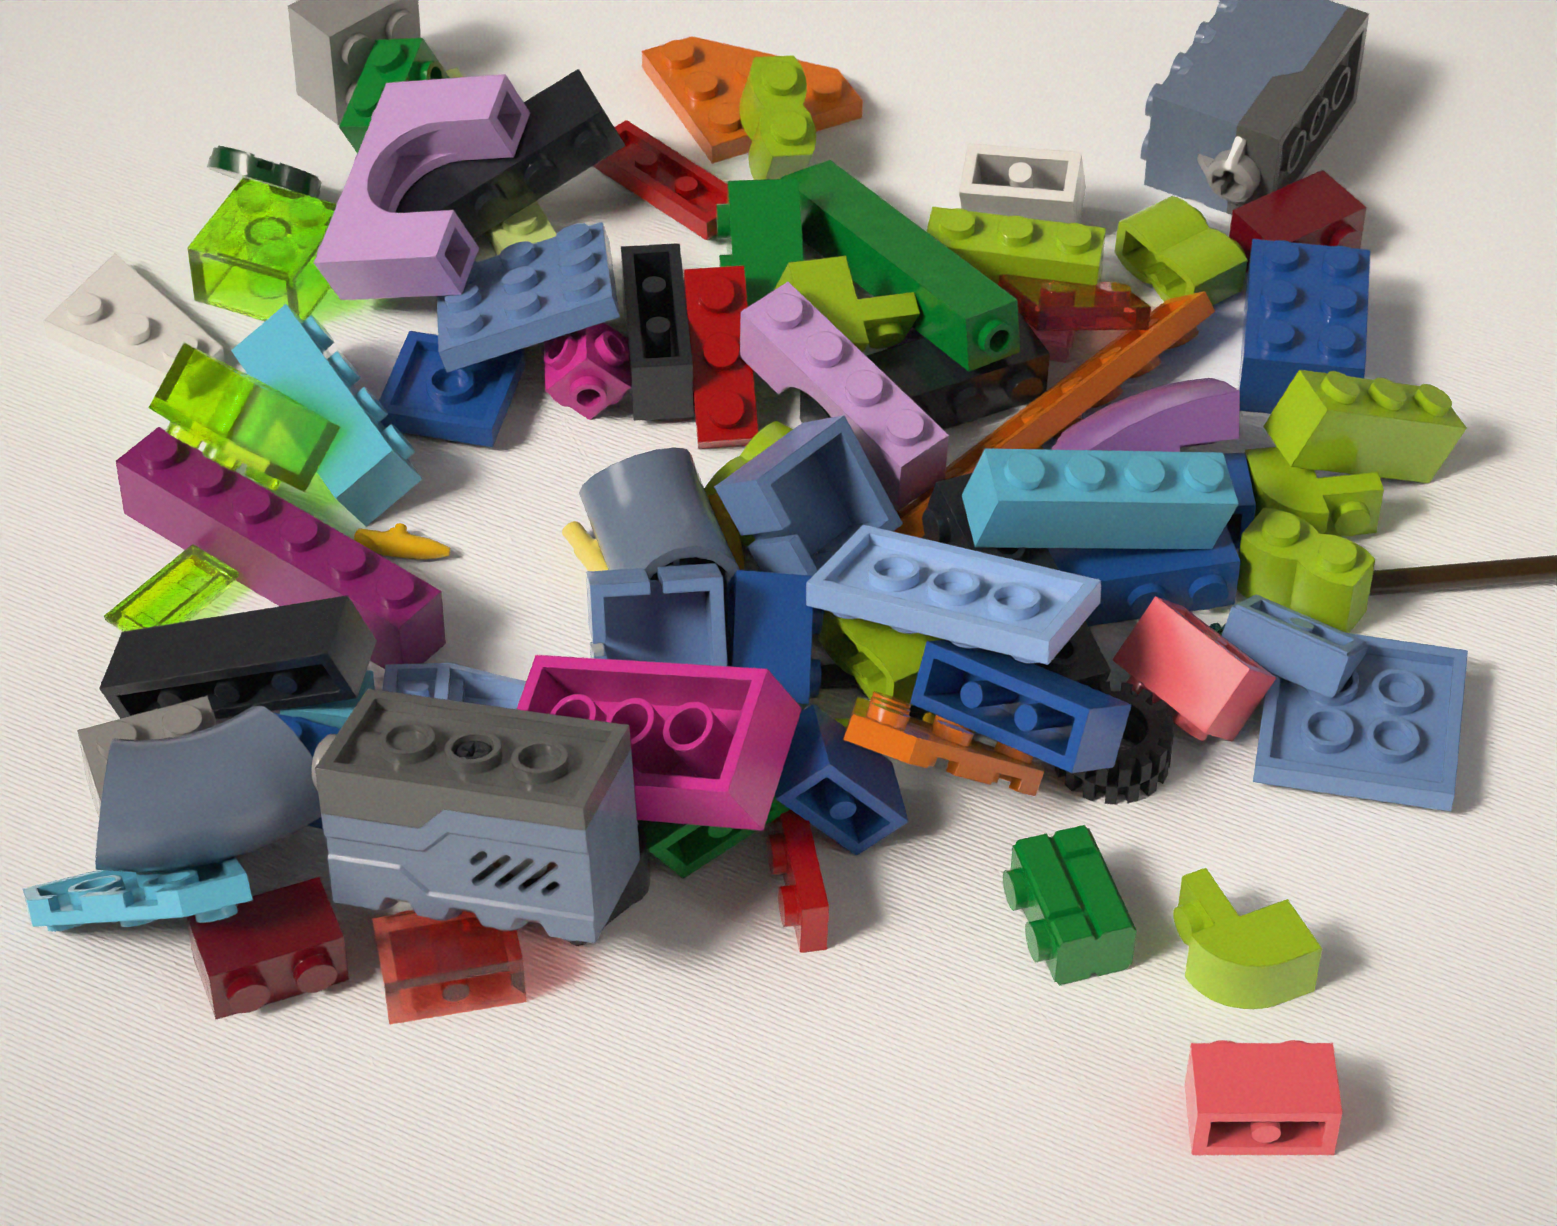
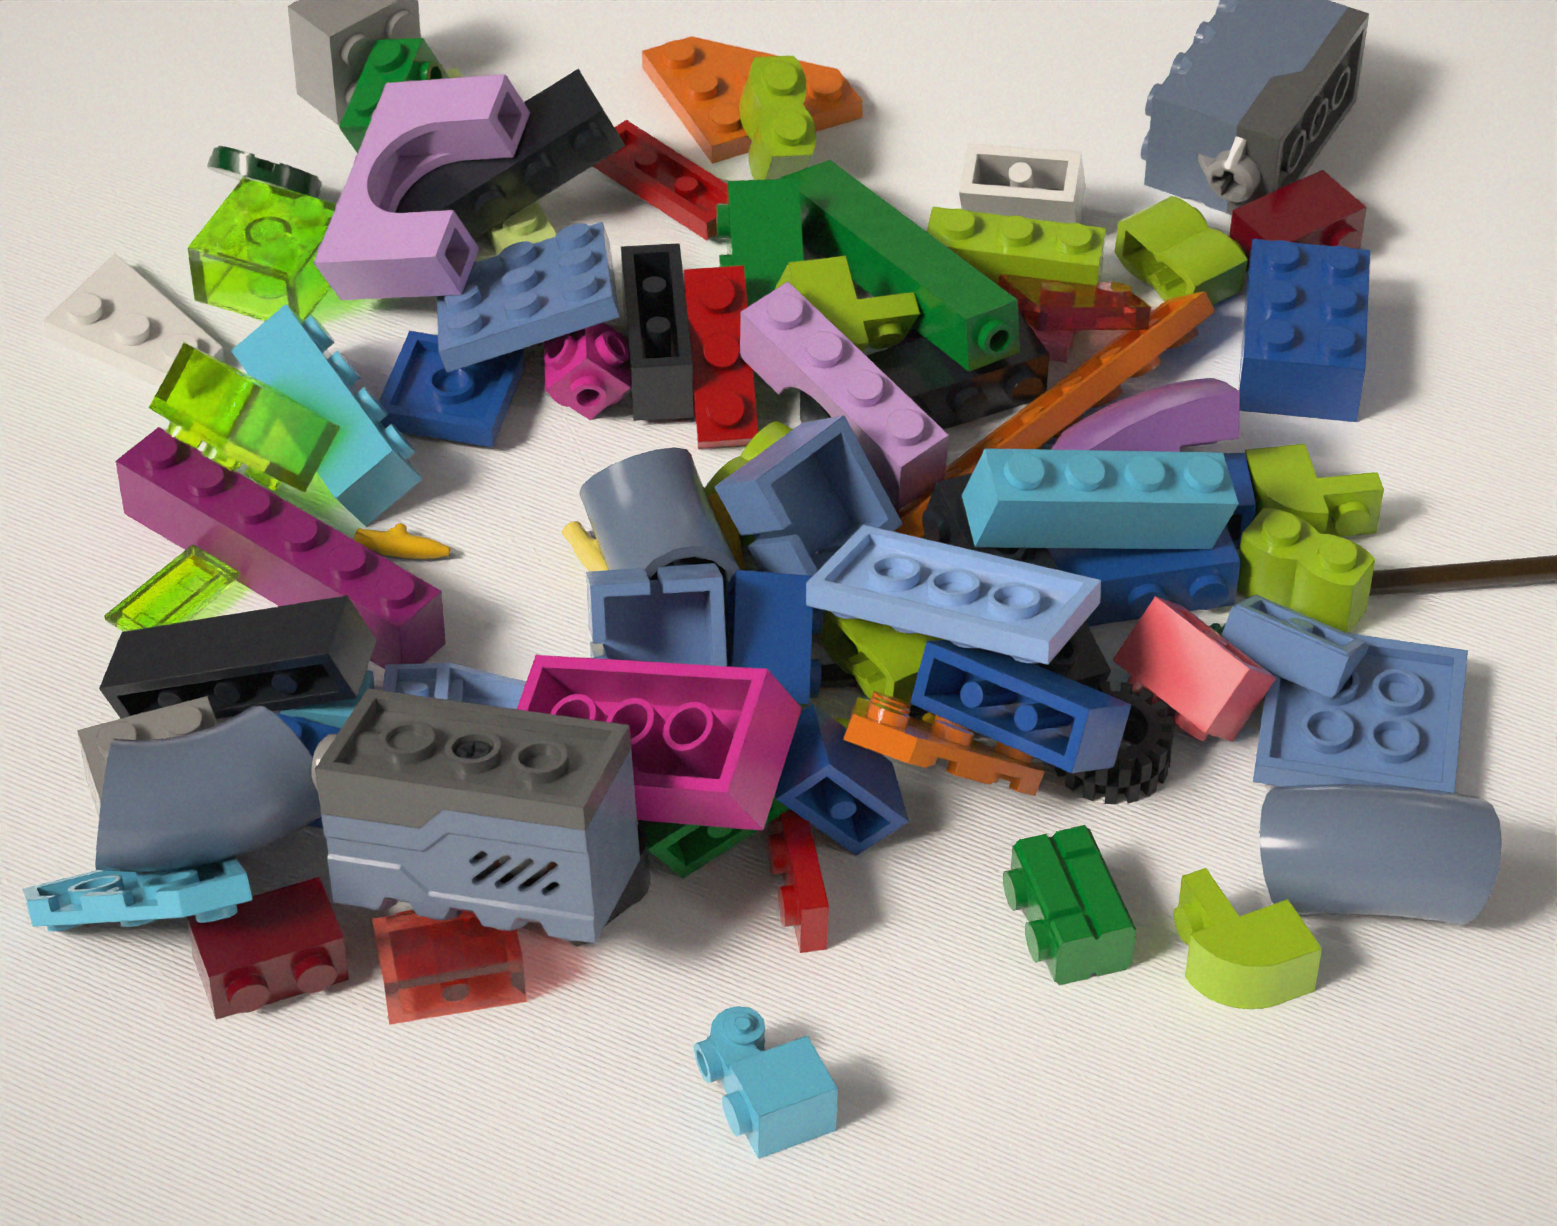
(772, 1094): none -> medium azure brick
(1262, 1098): coral brick -> none
(1364, 426): lime brick -> none
(1380, 851): none -> sand blue brick

